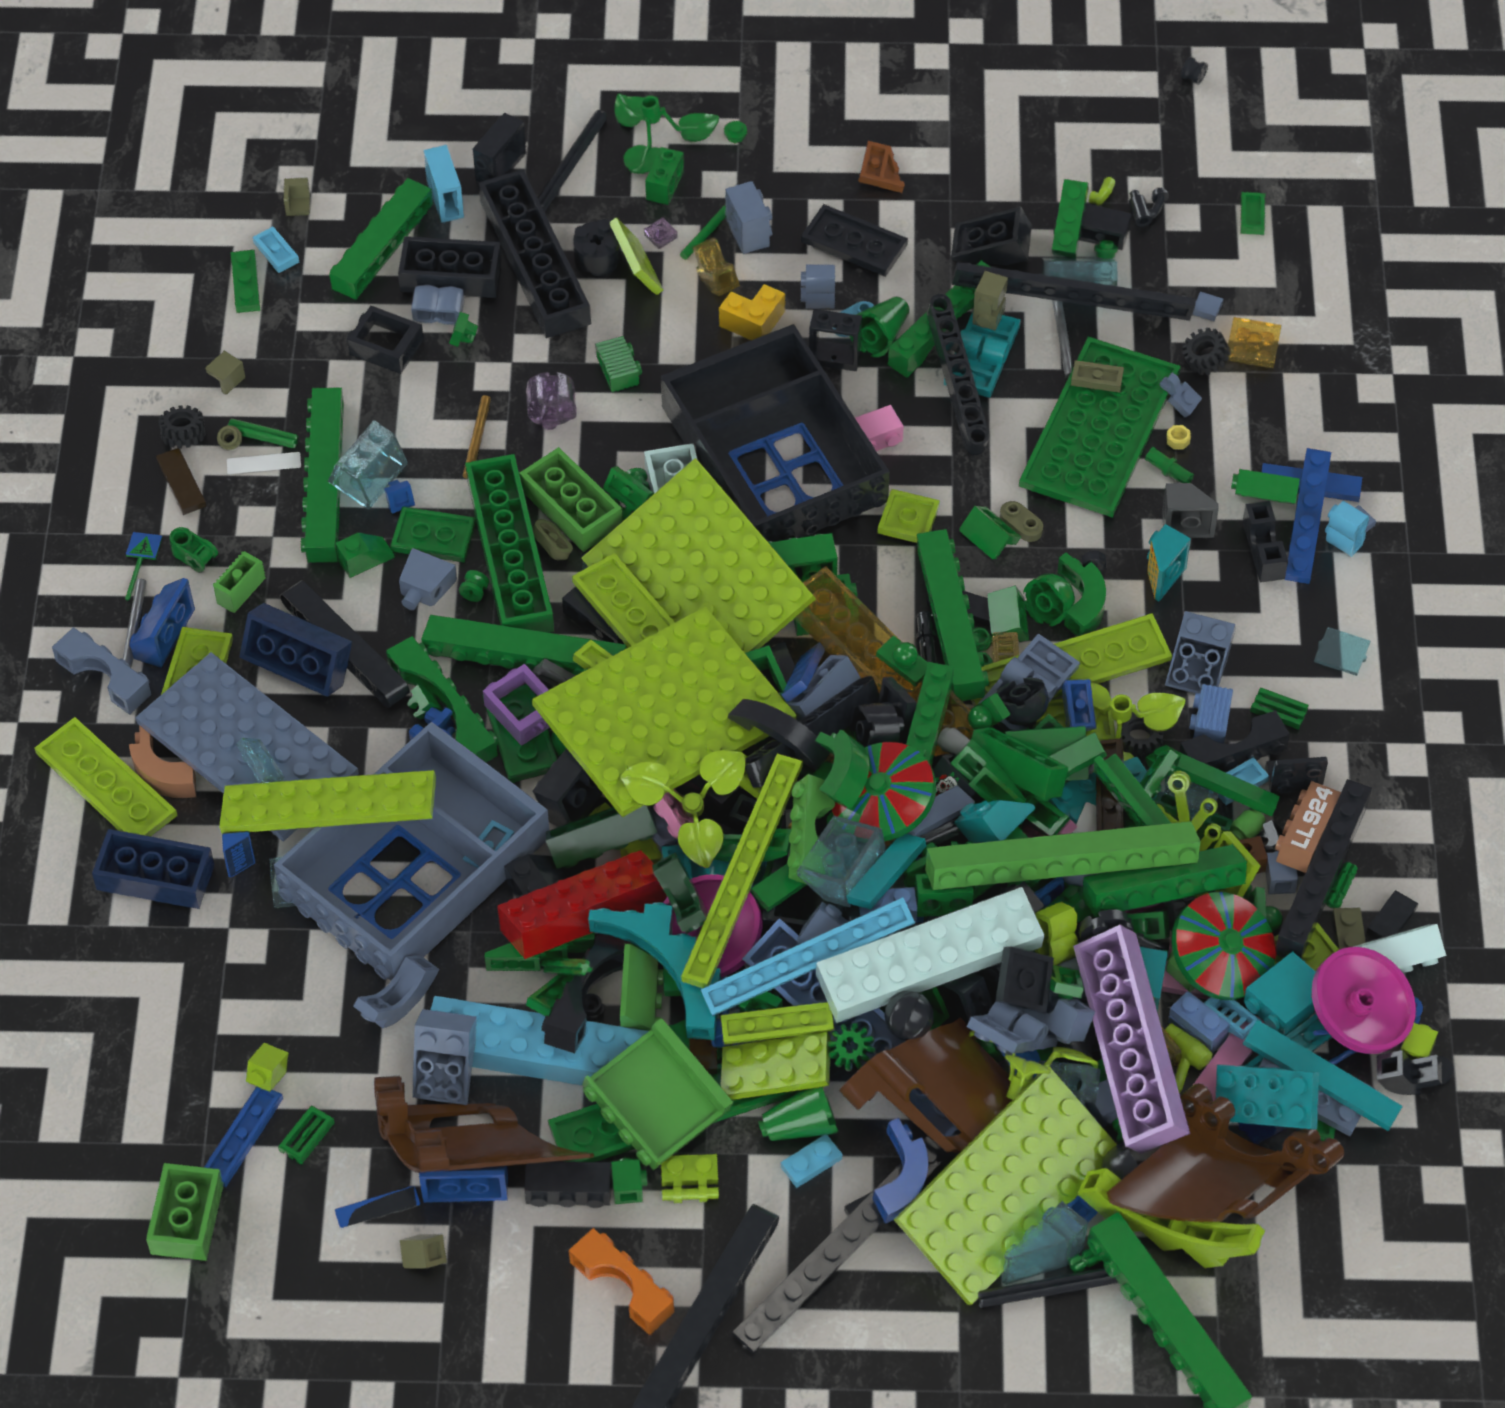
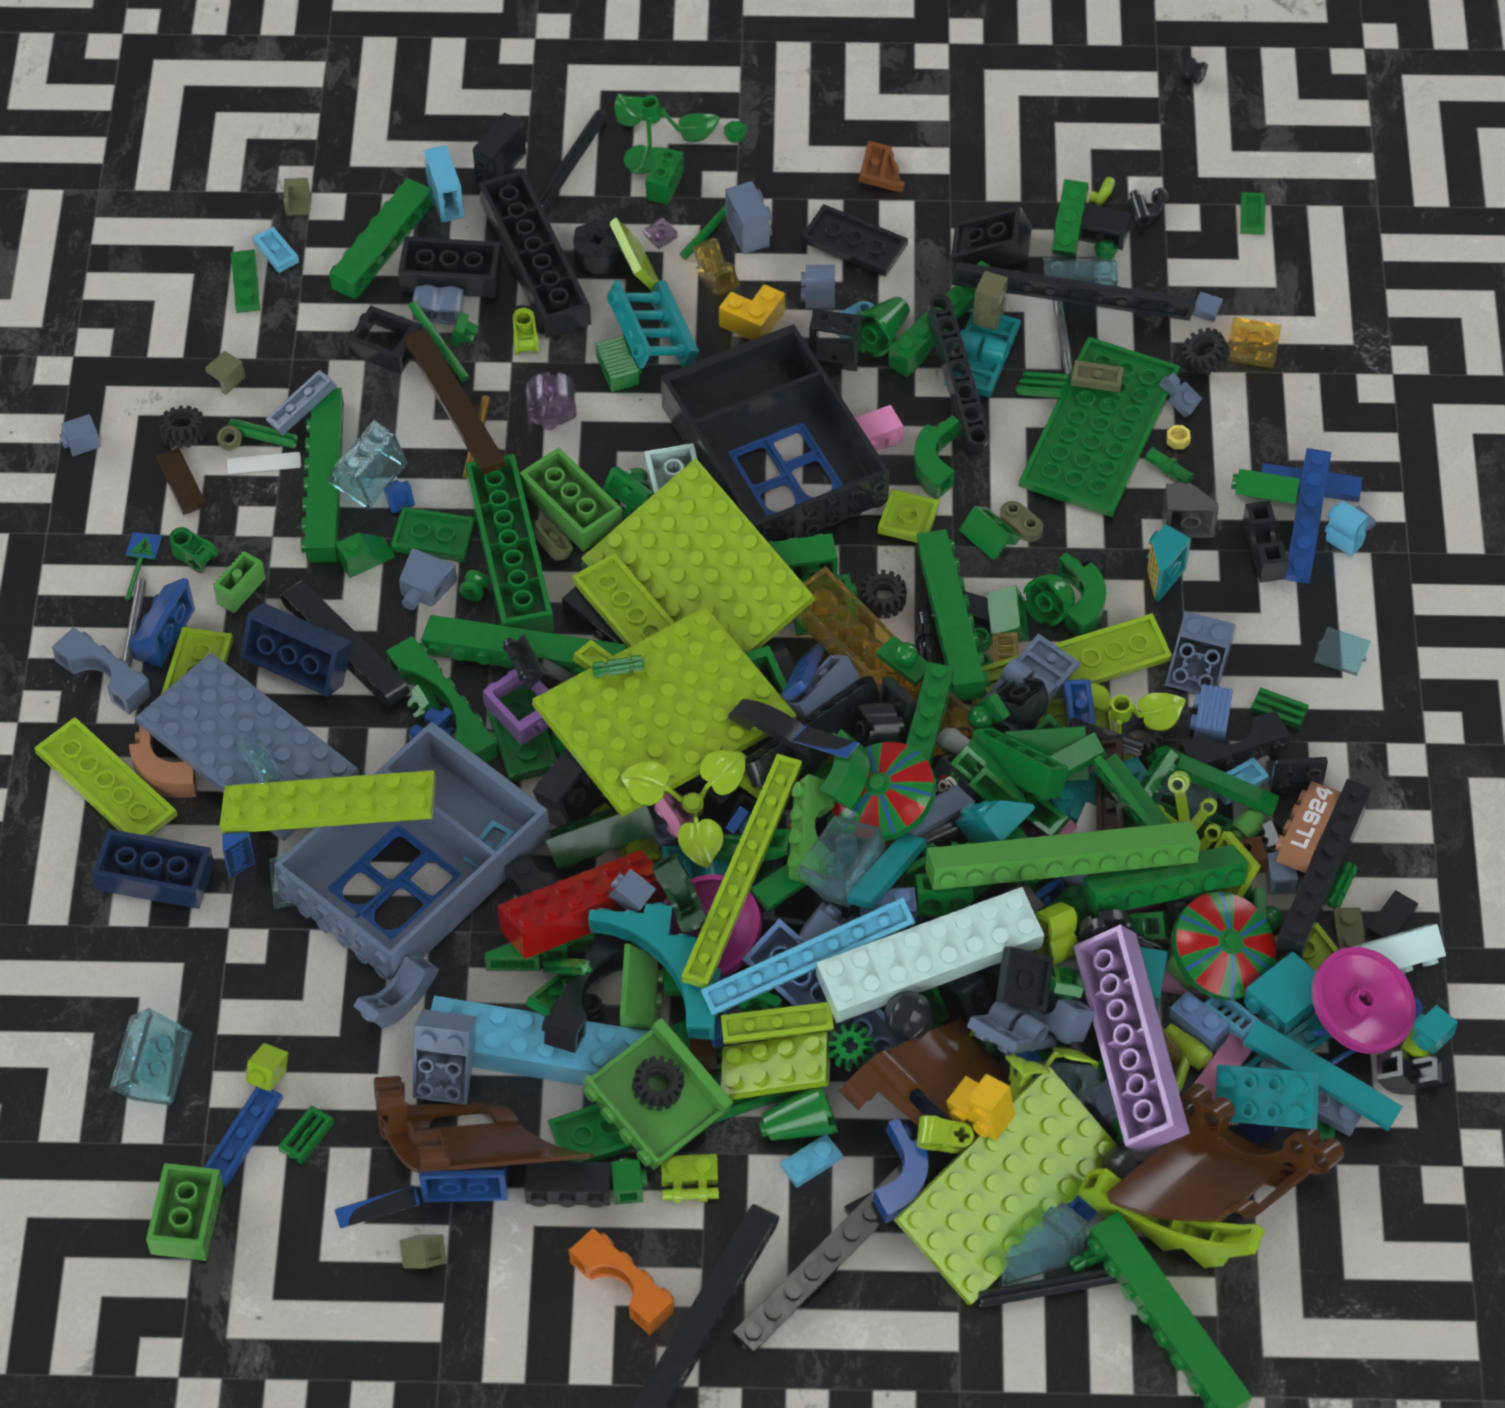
(80, 435): none -> sand blue brick
(151, 1058): none -> clear light blue slope
(301, 402): none -> sand blue tile
(438, 340): none -> green bar
(454, 401): none -> dark brown tile
(524, 660): none -> black hinge
(525, 332): none -> lime piece
(618, 666): none -> green axle
(631, 891): none -> sand blue brick
(662, 1068): none -> black tyre
(665, 311): none -> teal fence
(739, 821): none -> blue tile
(825, 742): none -> black sticker
(883, 582): none -> black tyre
(929, 470): none -> green arch
(938, 1134): none -> lime piece
(982, 1105): none -> yellow brick
(1043, 382): none -> green tile
(1130, 745): none -> black axle
(1433, 1030): none -> teal brick

